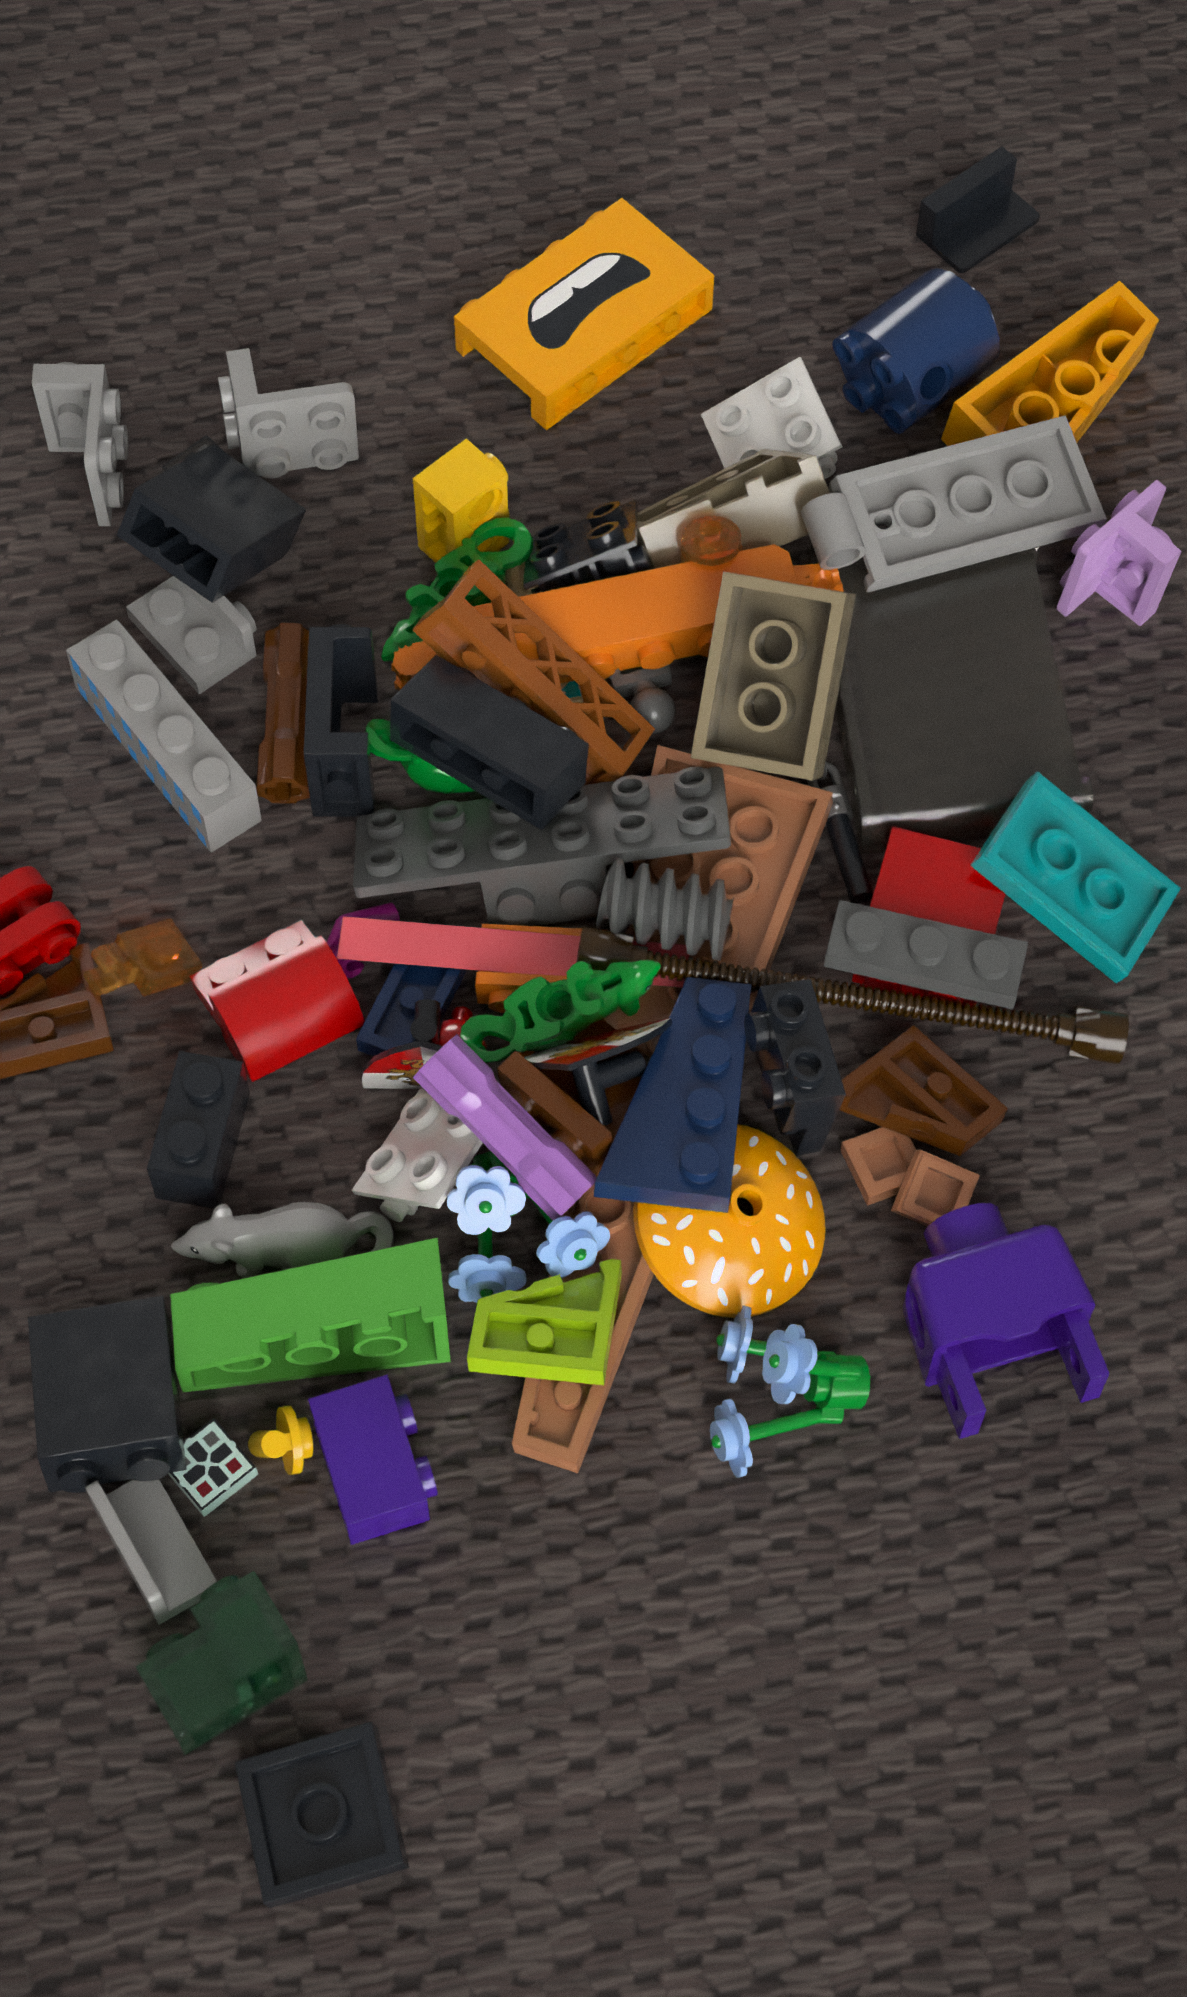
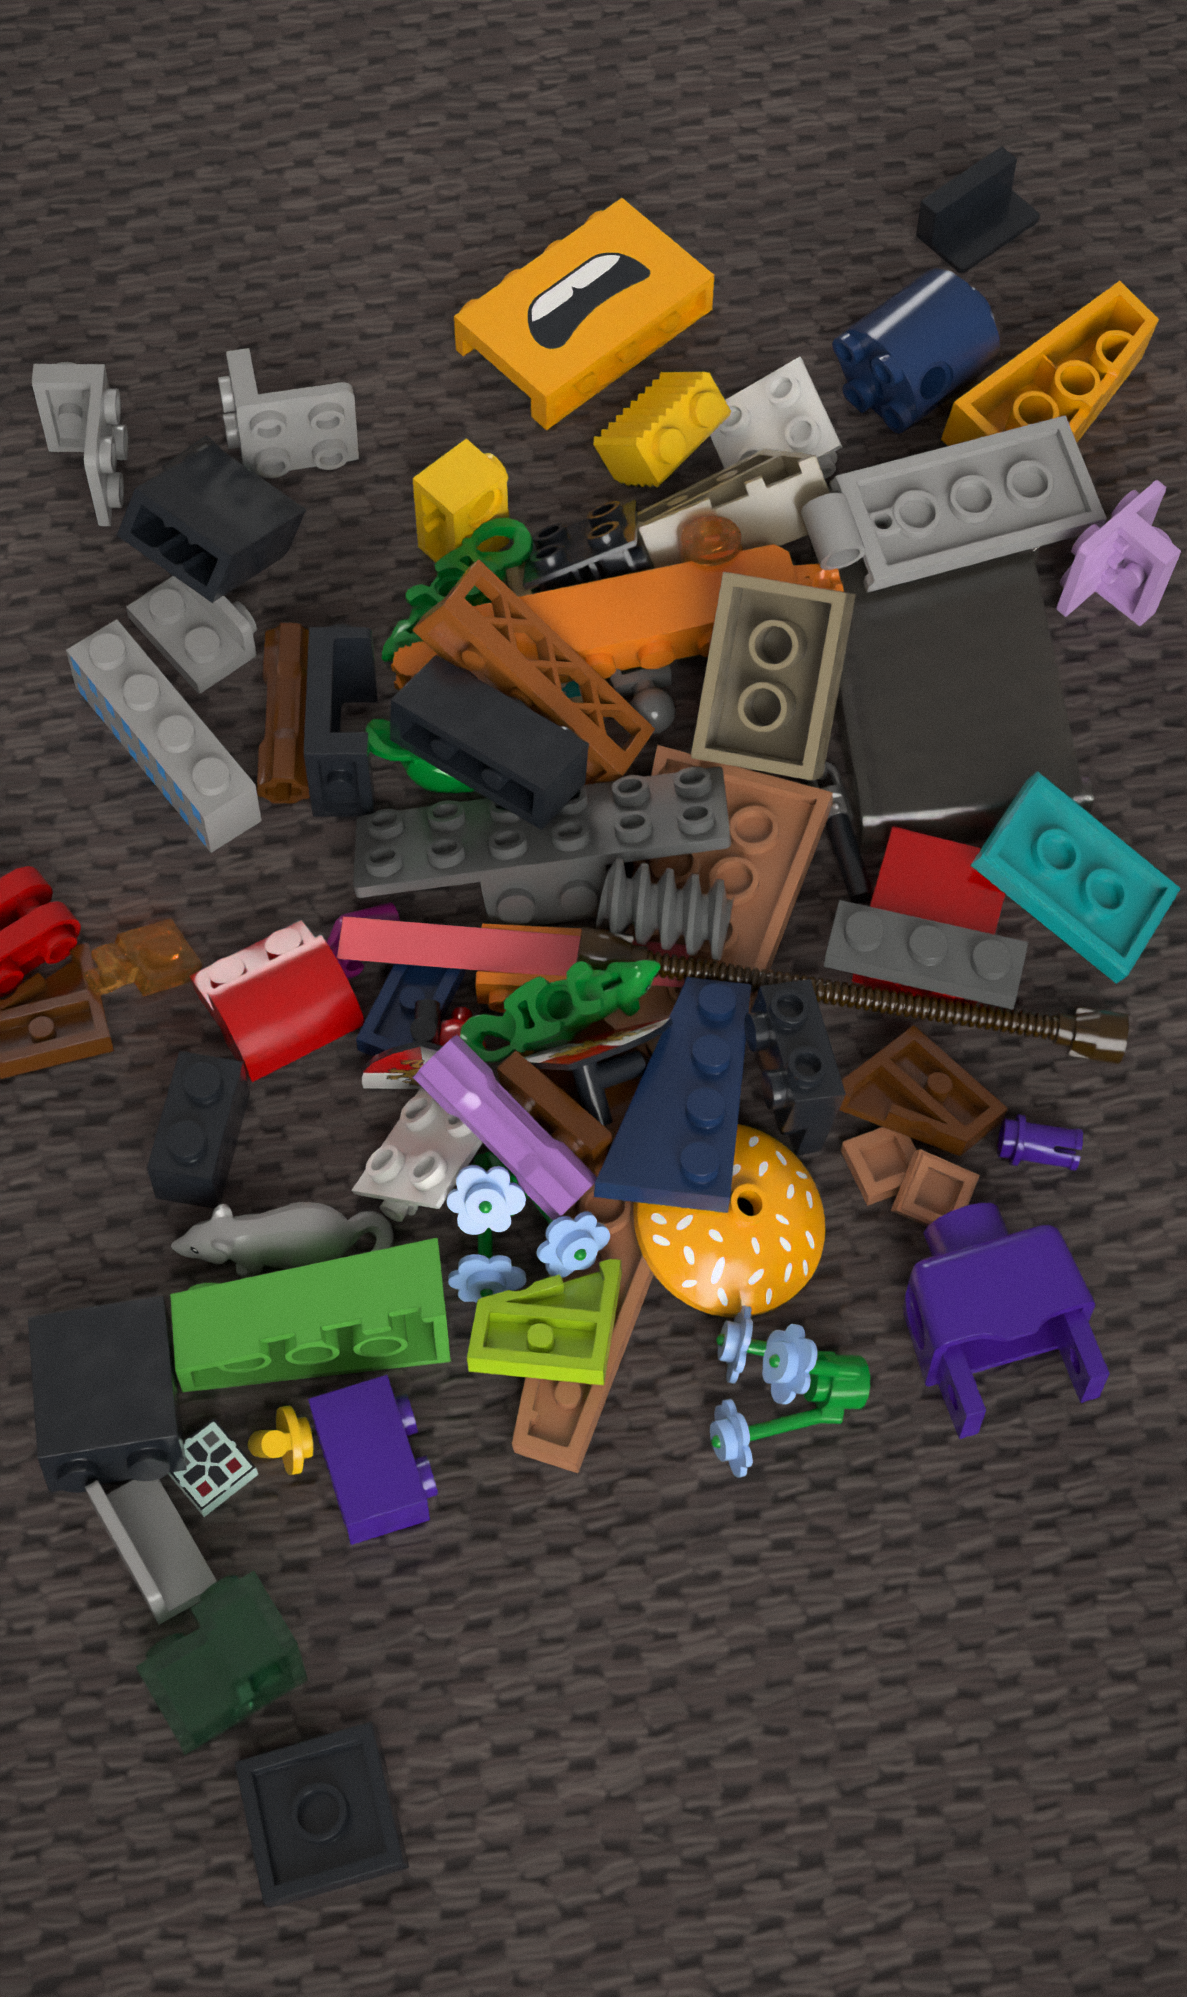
(662, 428): none -> yellow brick
(1037, 1143): none -> dark purple pin

